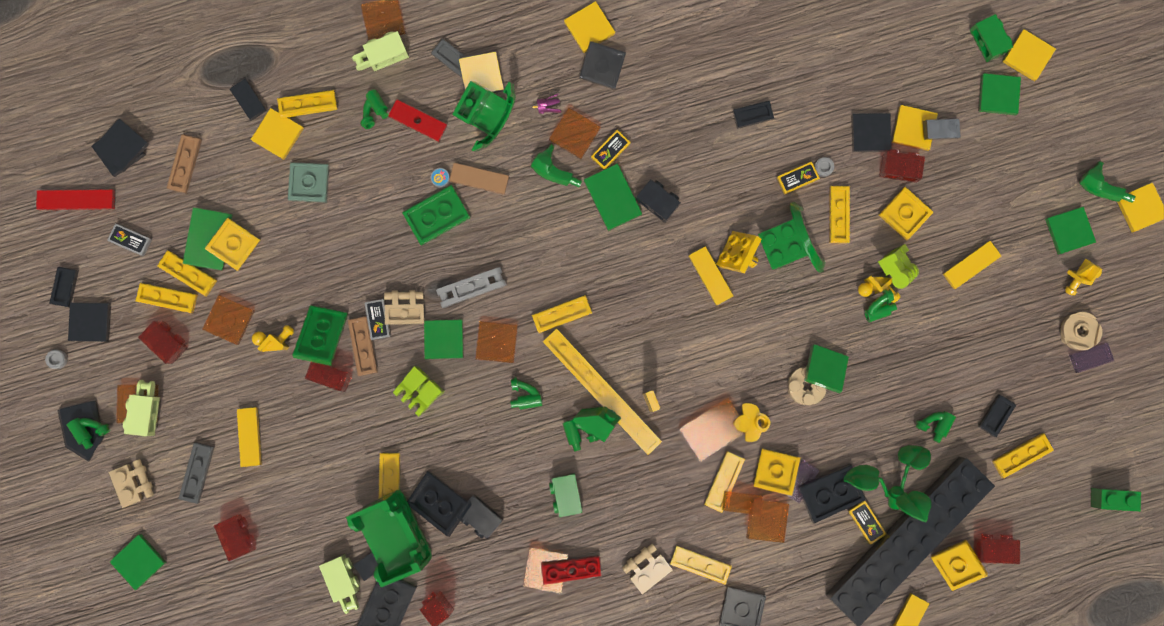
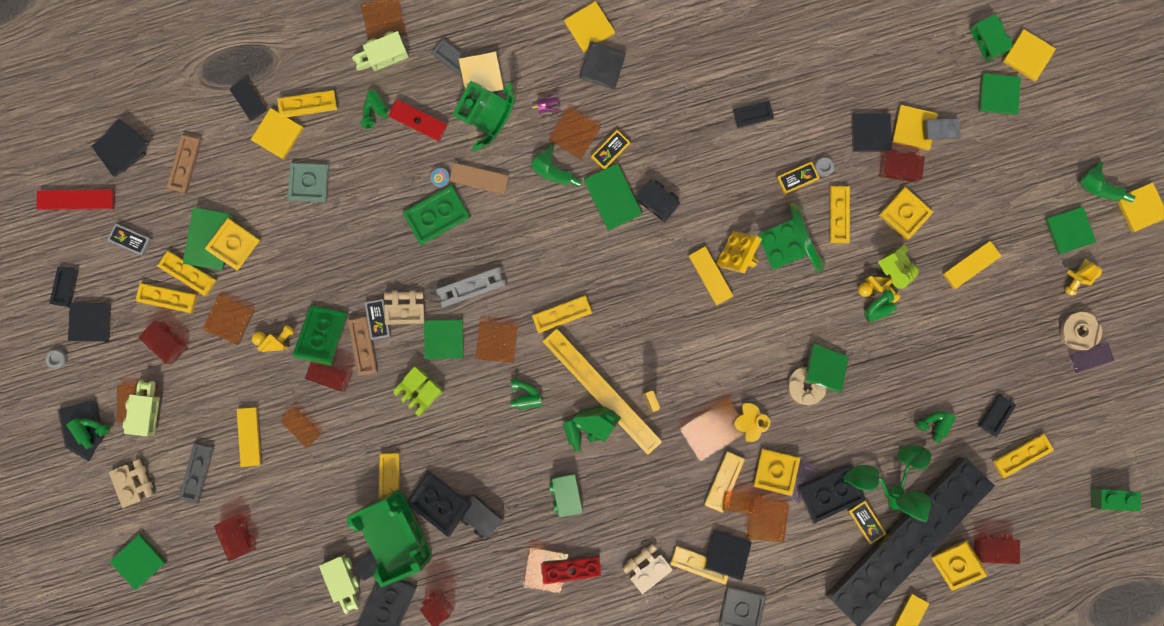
(300, 427): none -> clear orange tile
(727, 555): none -> black tile

